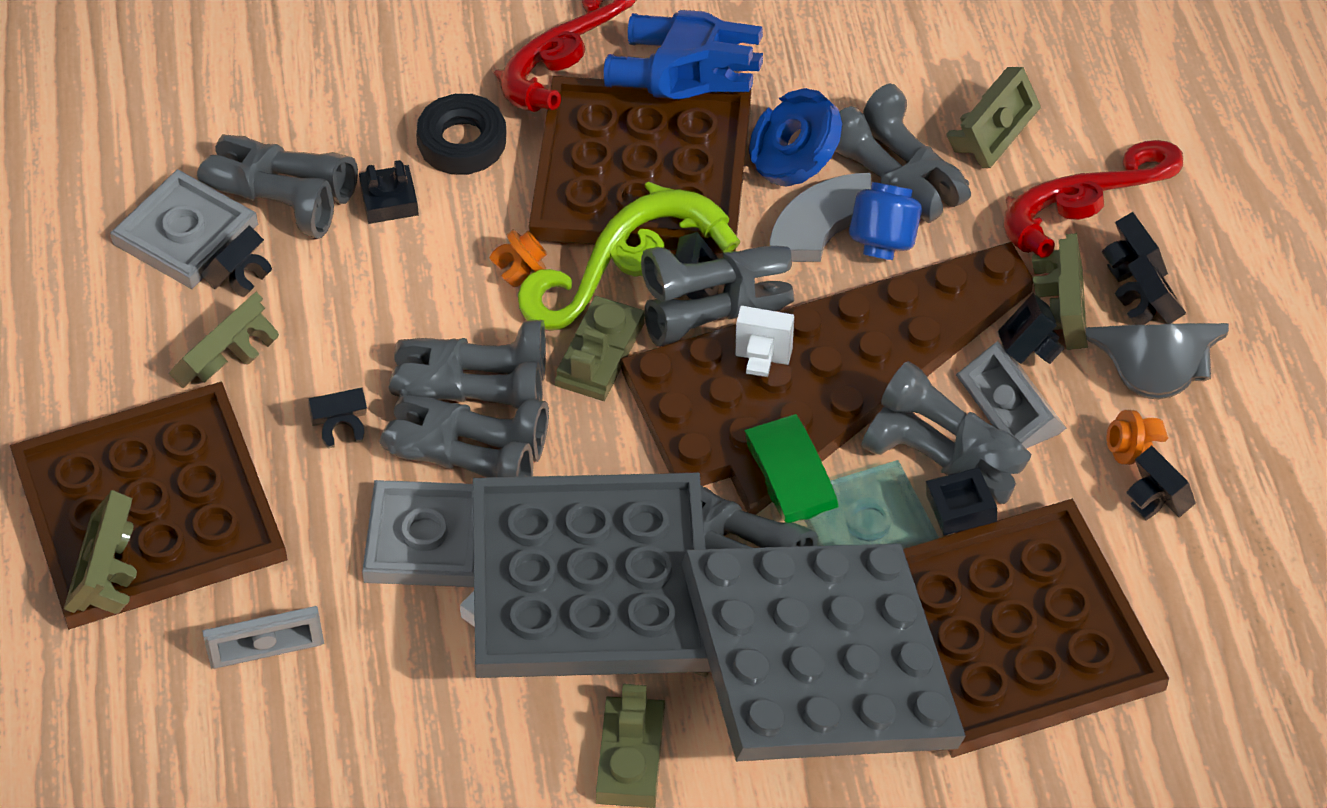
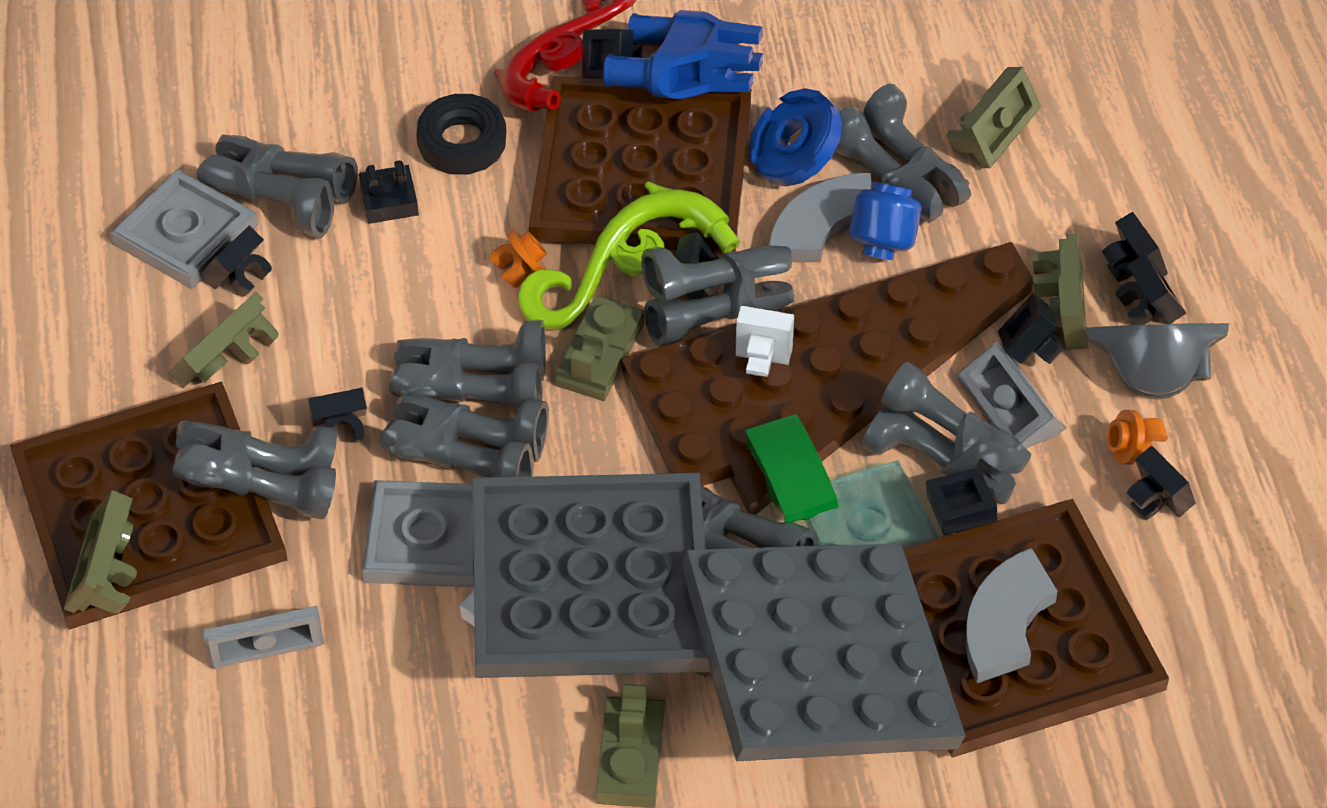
(293, 474): none -> dark grey piece
(600, 43): none -> black tile
(1003, 612): none -> light grey tile
(1082, 194): red plant -> none

